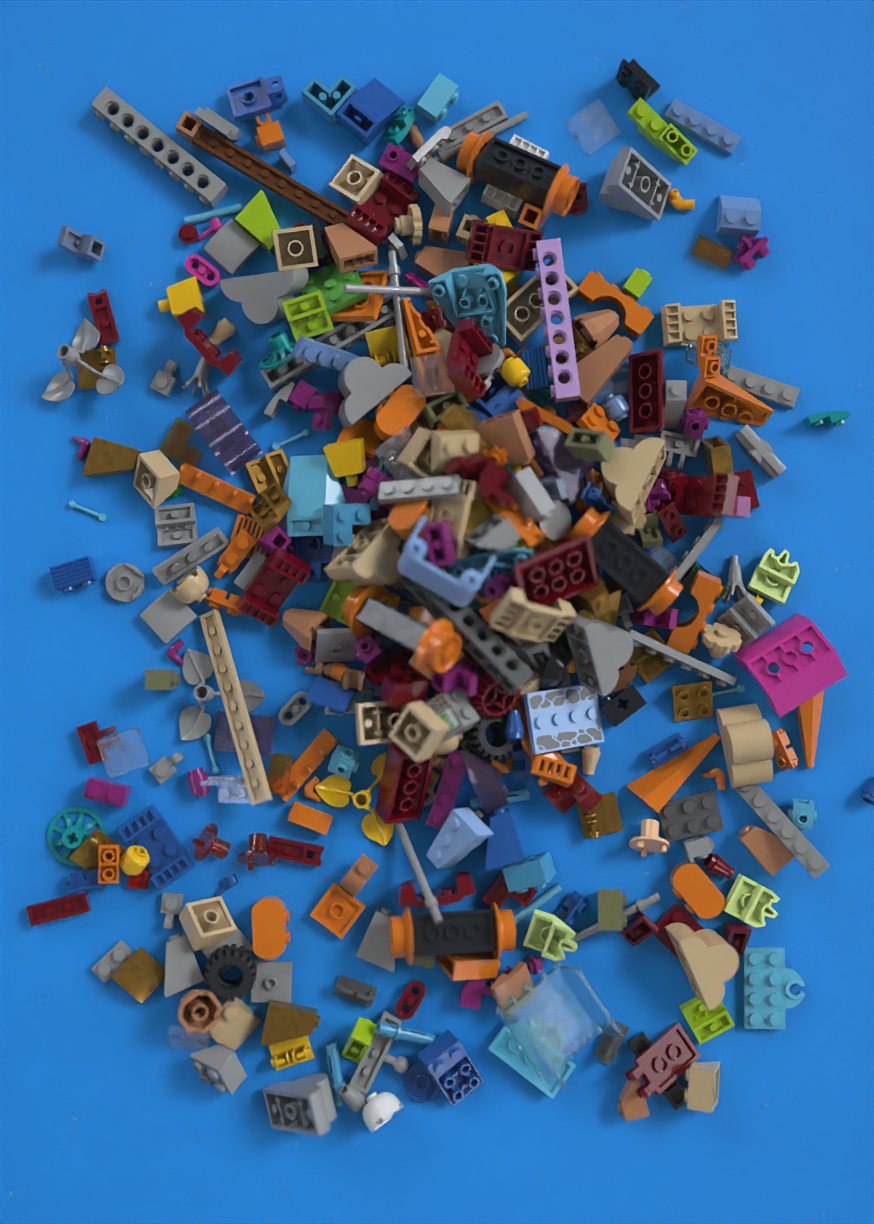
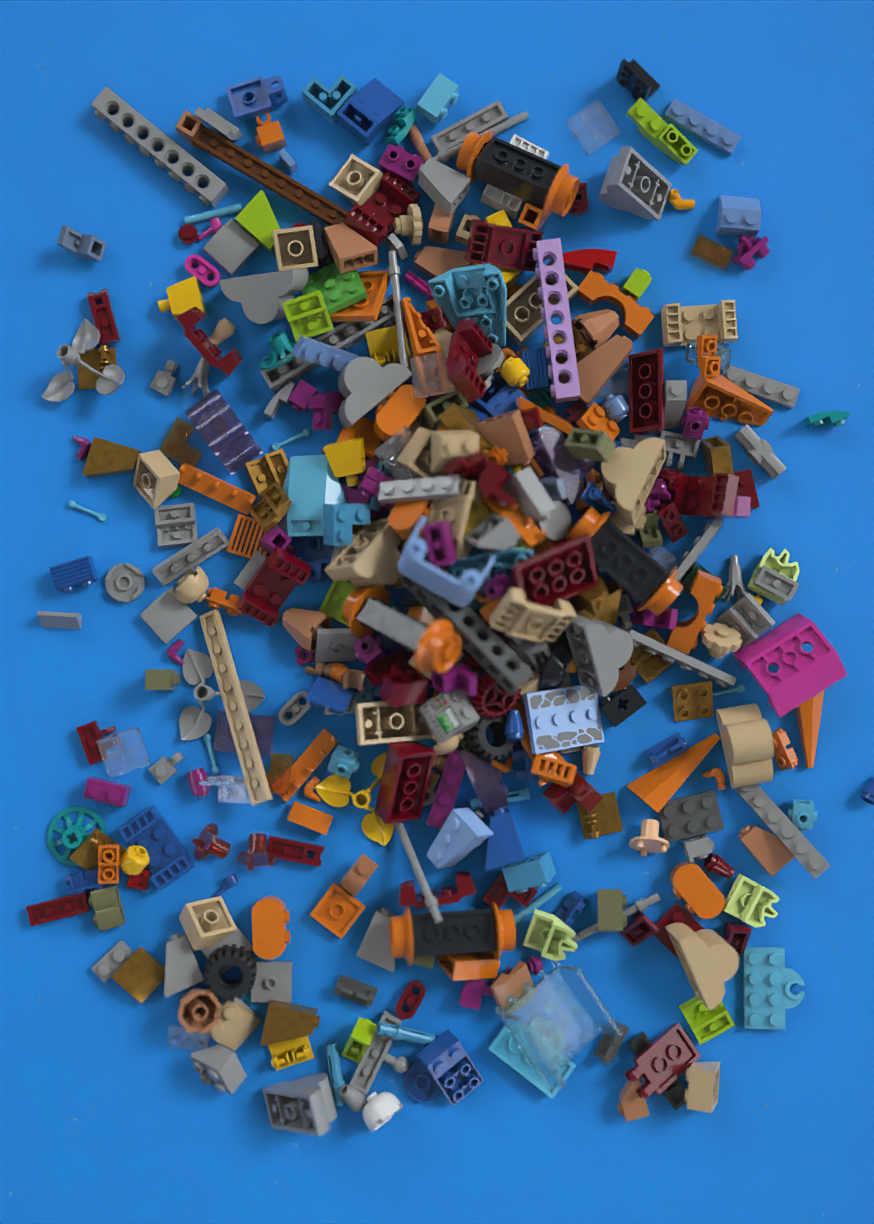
(59, 620): none -> light grey slope
(107, 907): none -> olive brick
(171, 905): light grey plate -> none
(235, 553): orange hinge -> none
(374, 289): light grey bar -> none
(394, 601): light orange arm -> none
(418, 731): tan brick -> none
(429, 147): light grey hinge -> none
(587, 259): none -> red slope
(776, 583): none -> light grey plate

